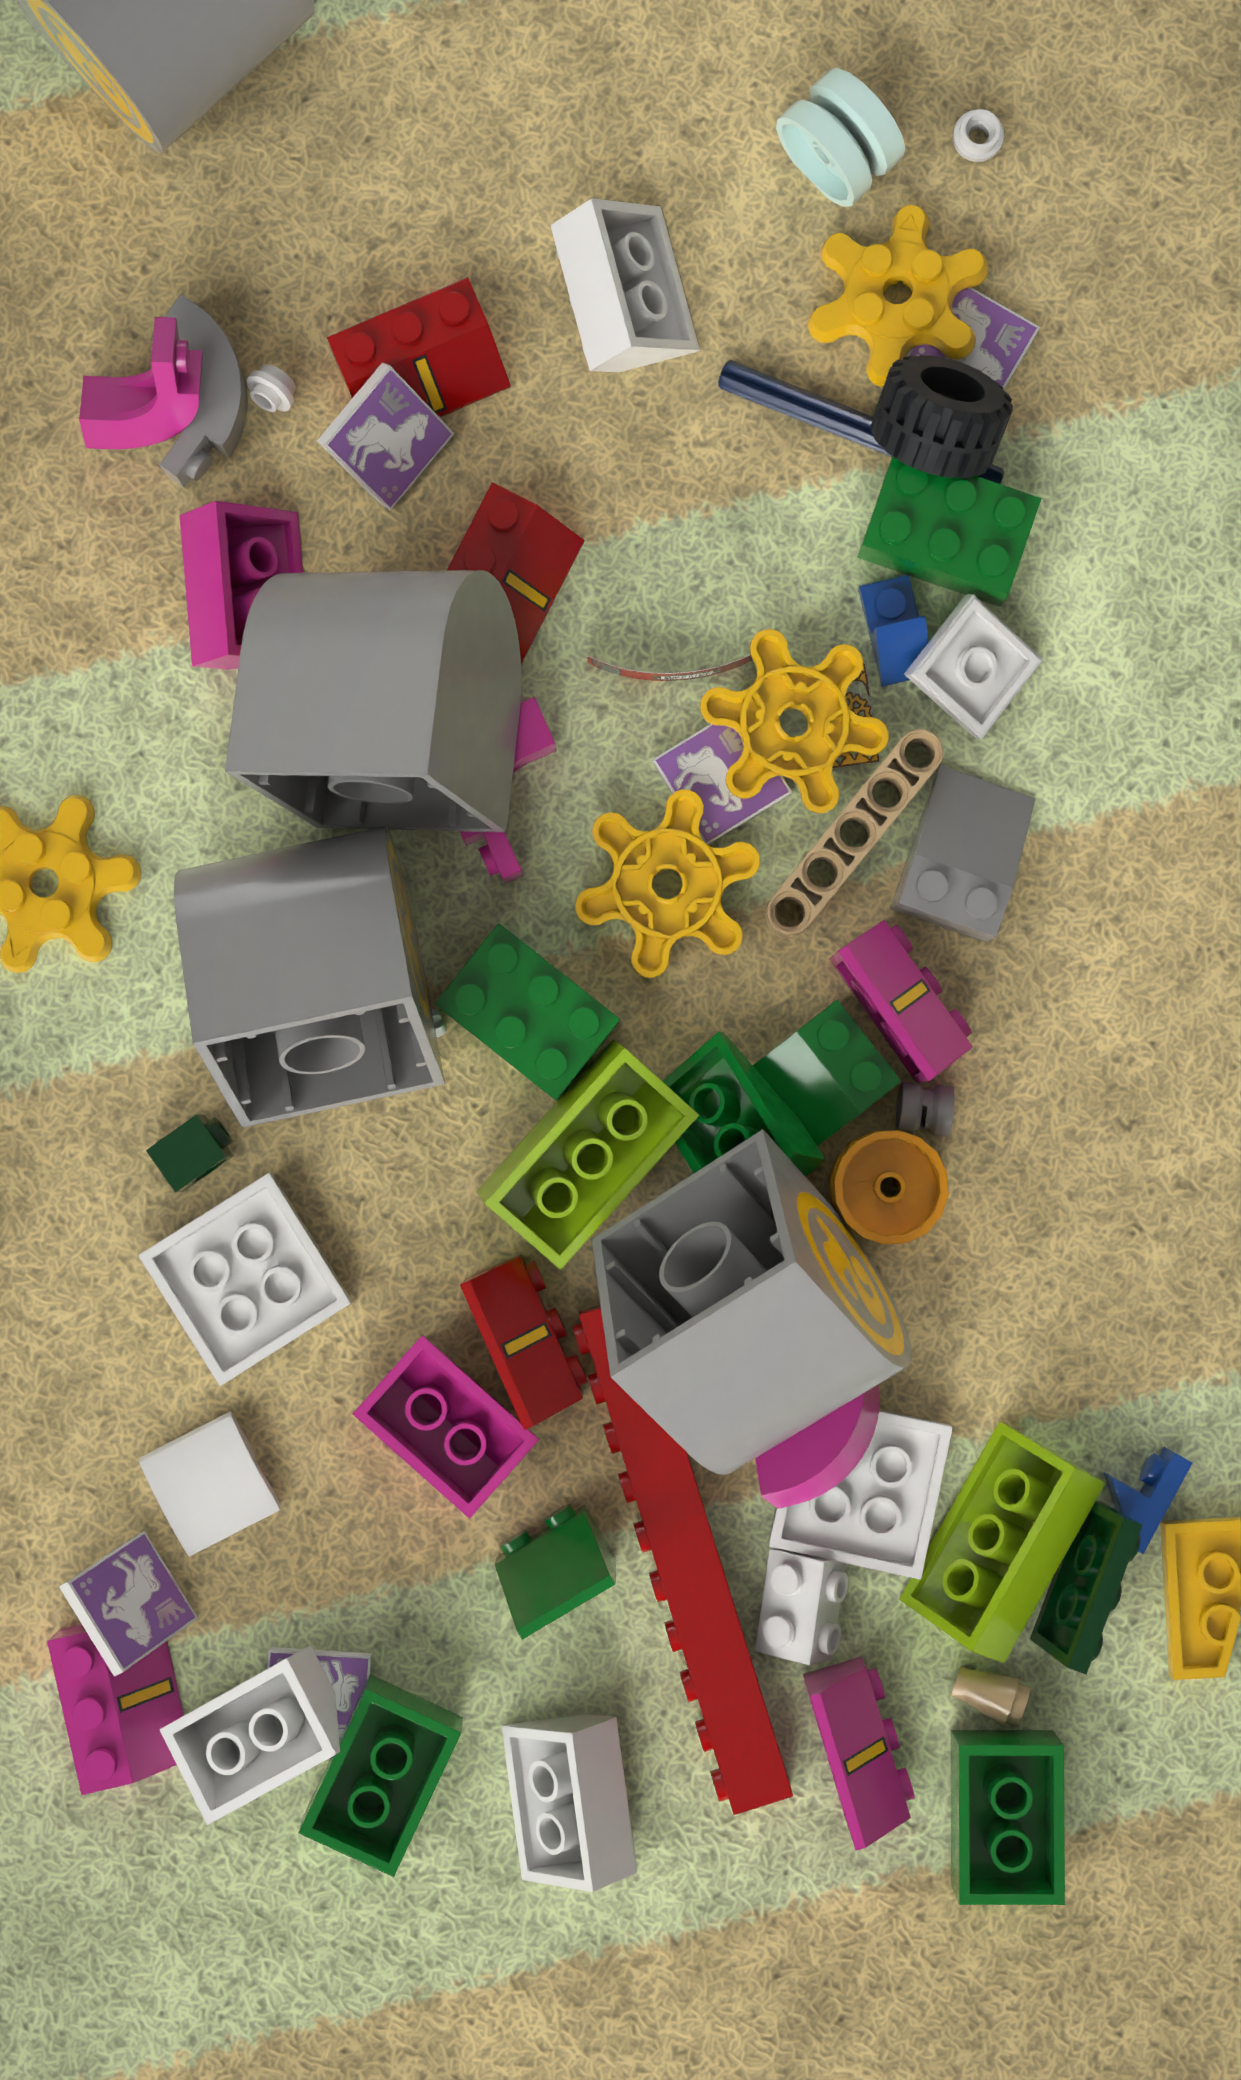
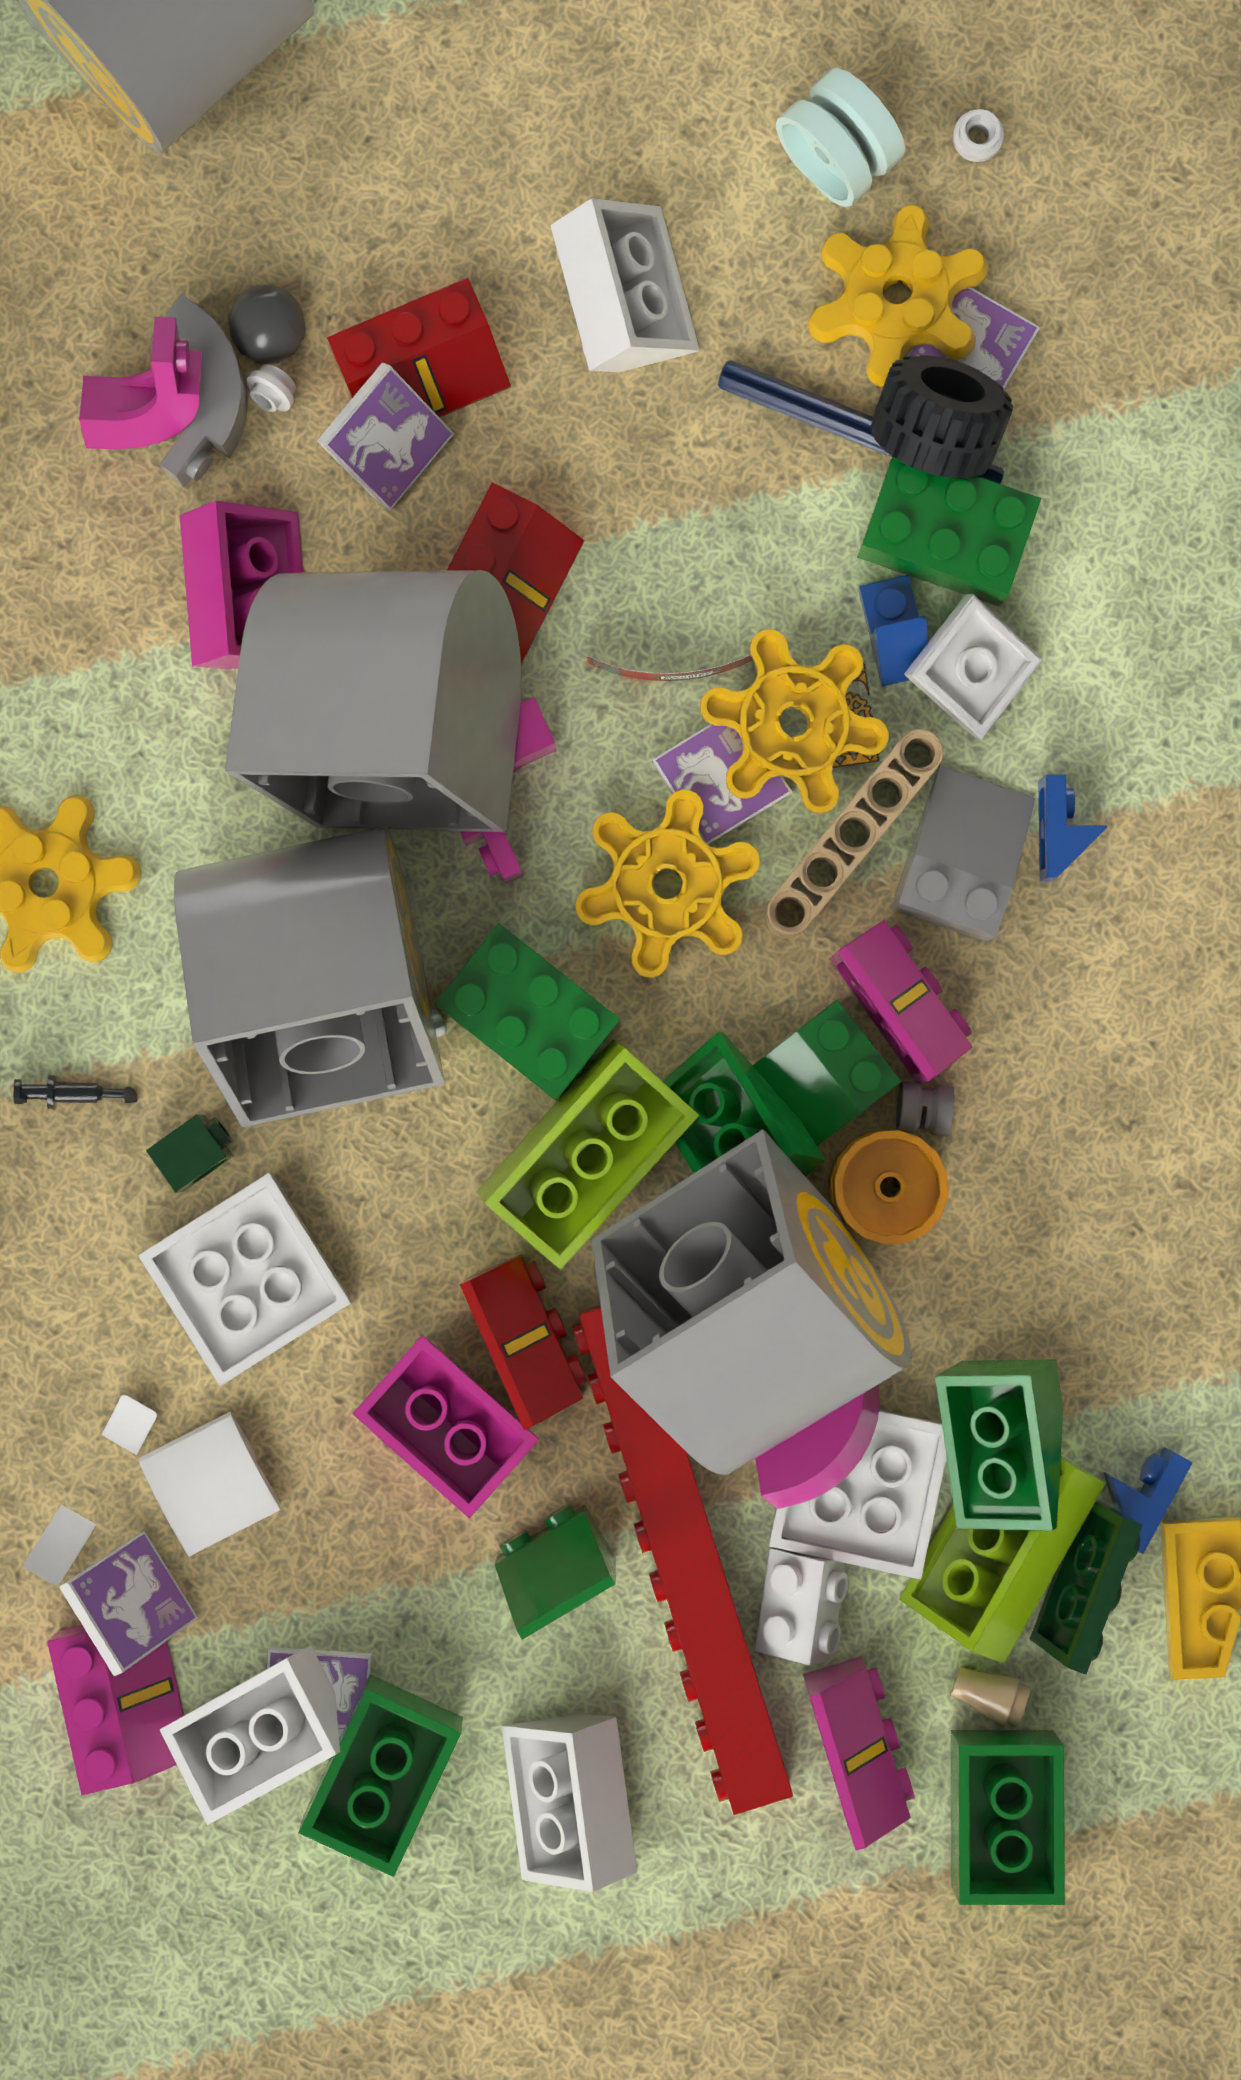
(68, 1092): none -> black piece
(69, 1530): none -> white sticker
(267, 324): none -> dark grey hair
(1003, 1442): none -> green slope
(1058, 842): none -> blue slope

